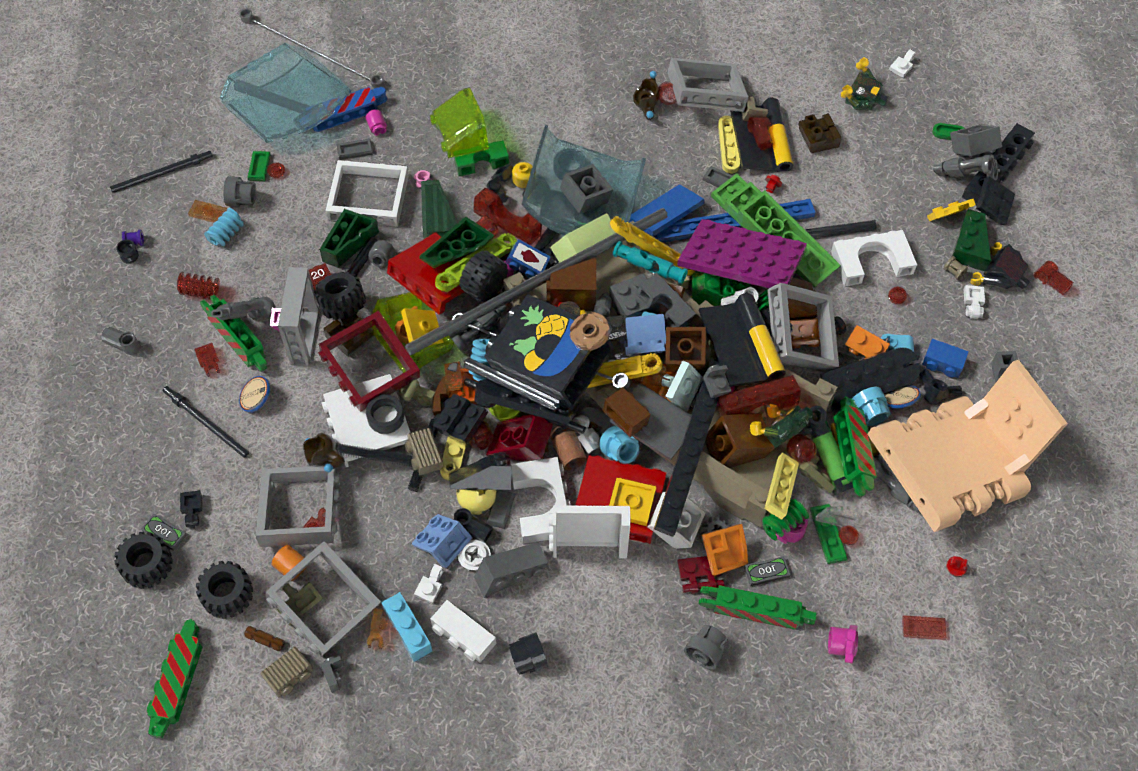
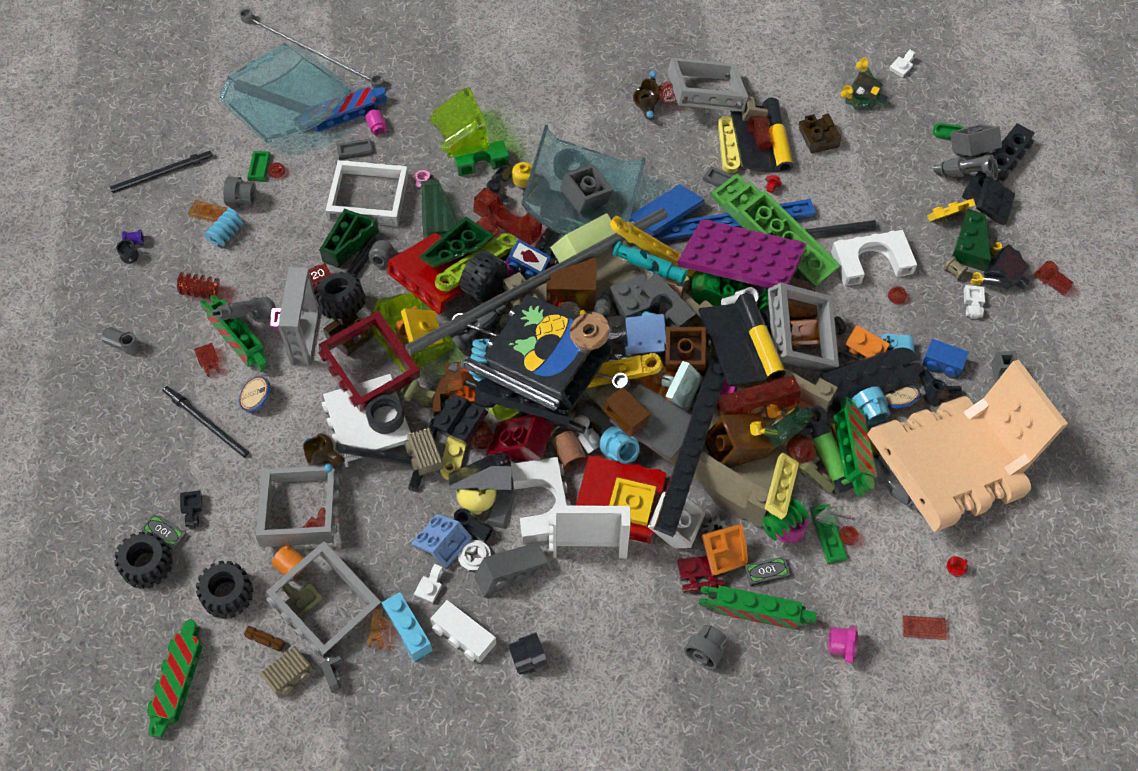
(717, 381): dark grey bracket -> none

